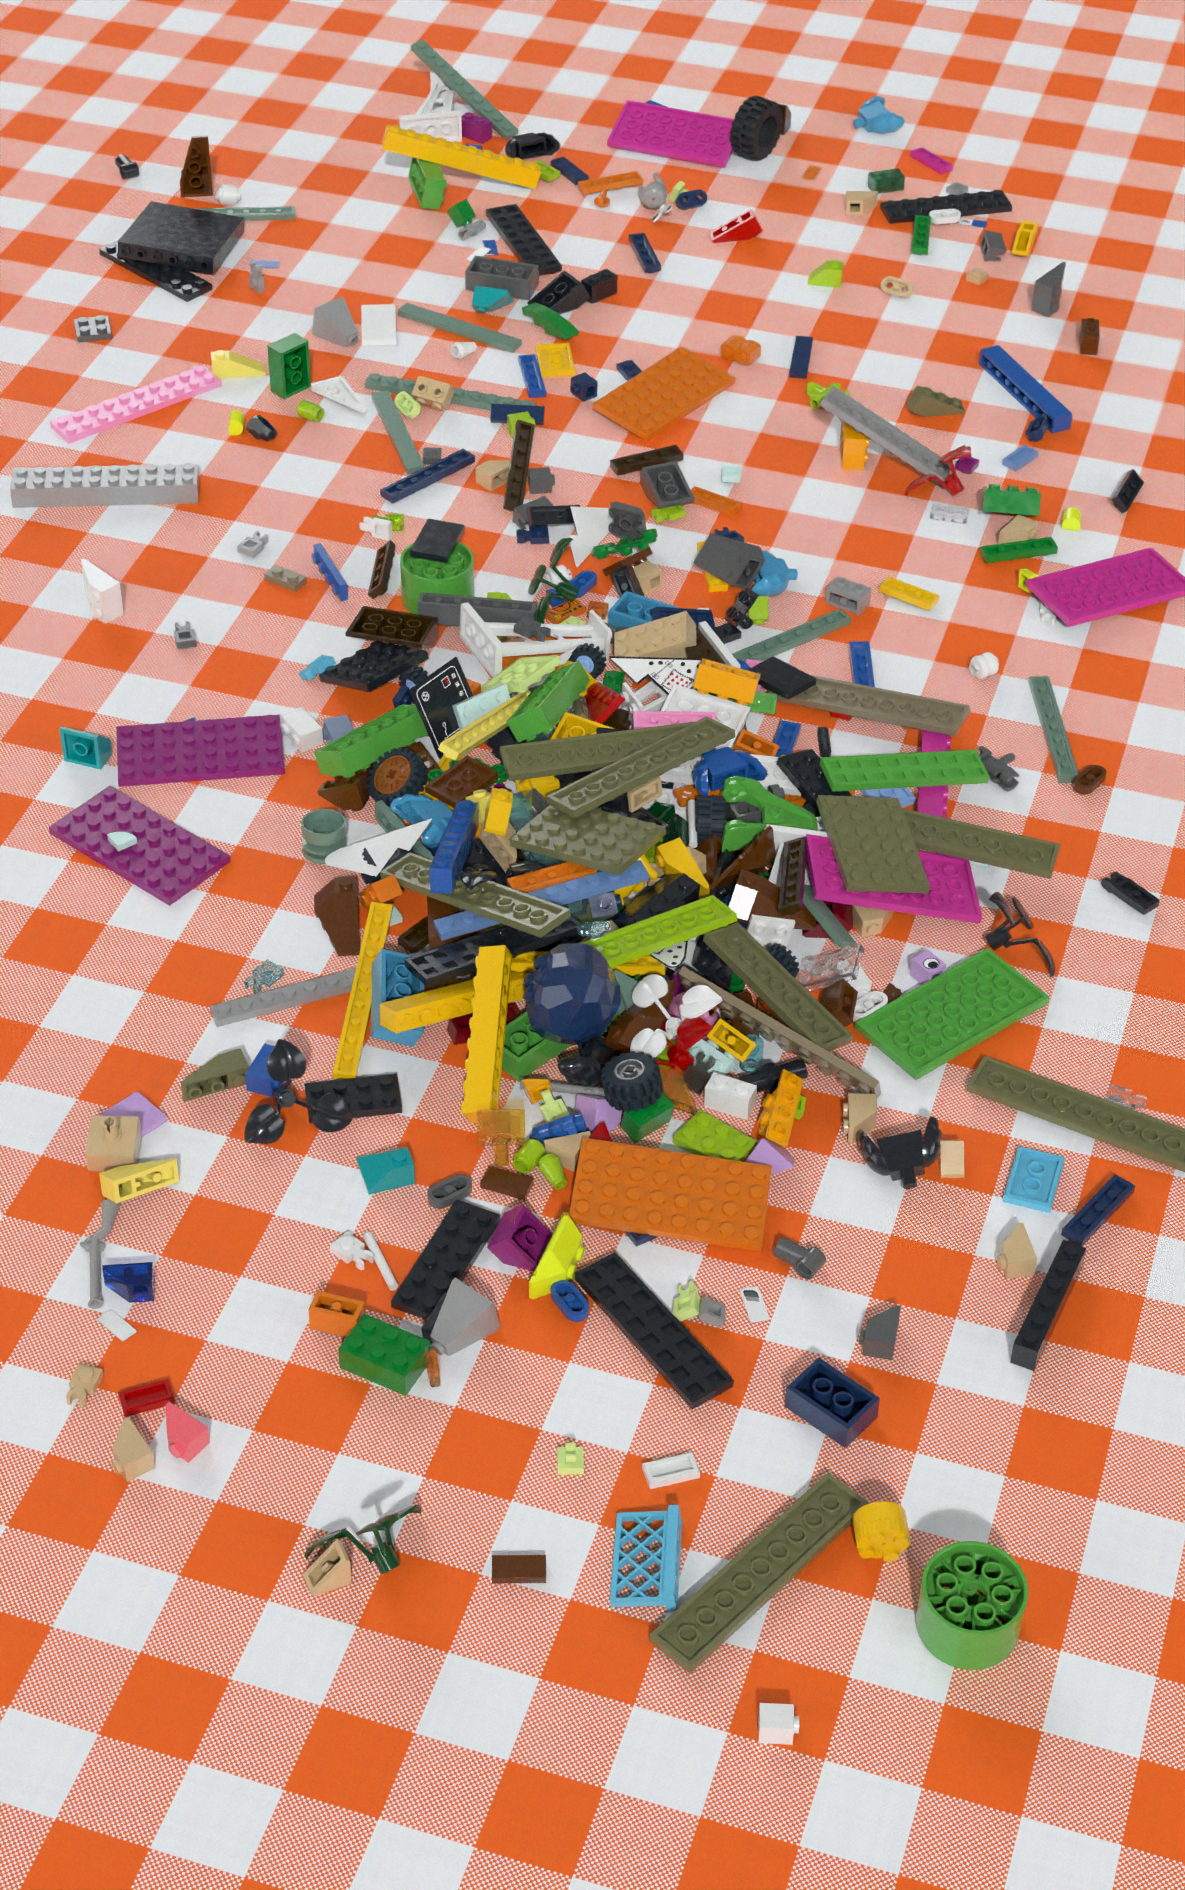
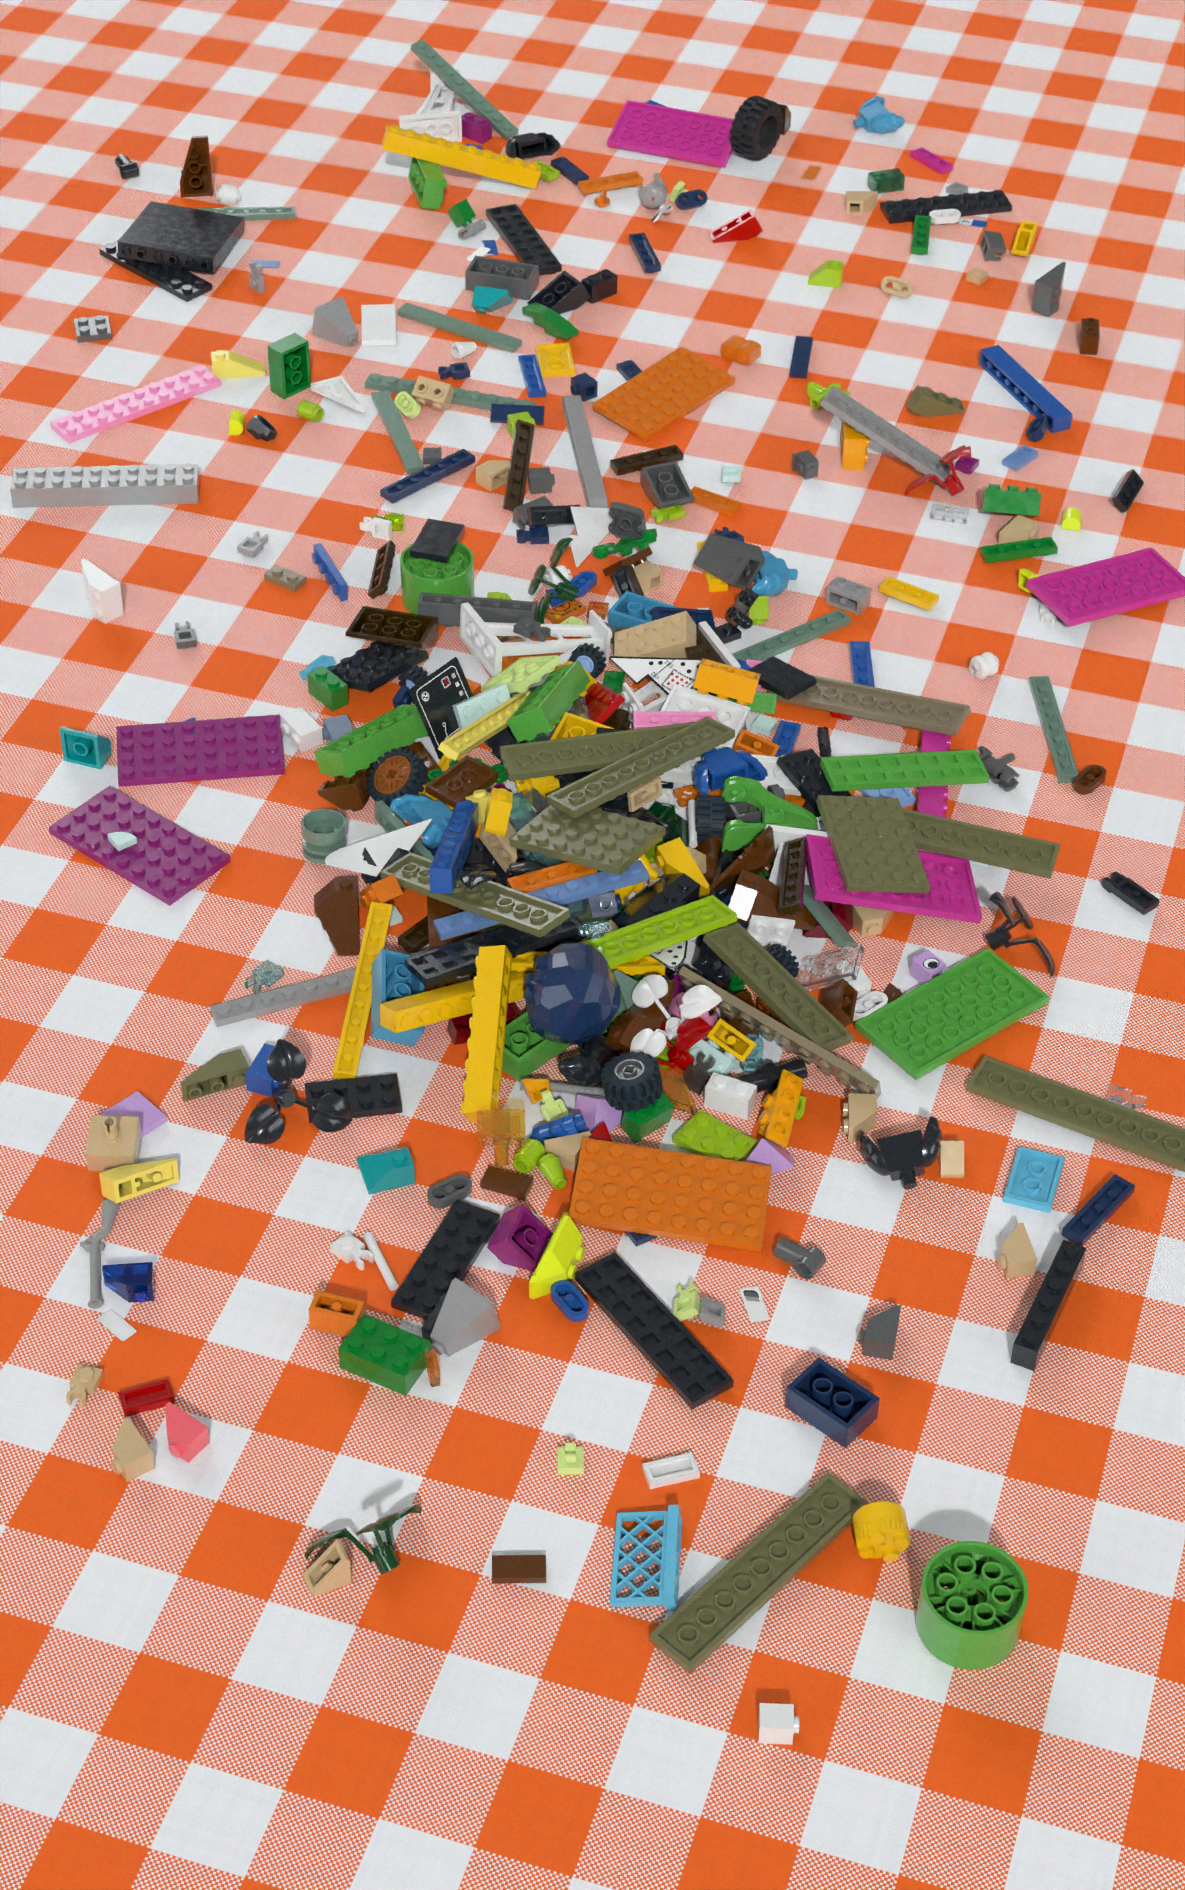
(327, 688): none -> green brick
(455, 370): none -> dark blue plate
(584, 452): none -> light grey beam
(764, 725): none -> light aqua tile
(805, 464): none -> dark grey brick

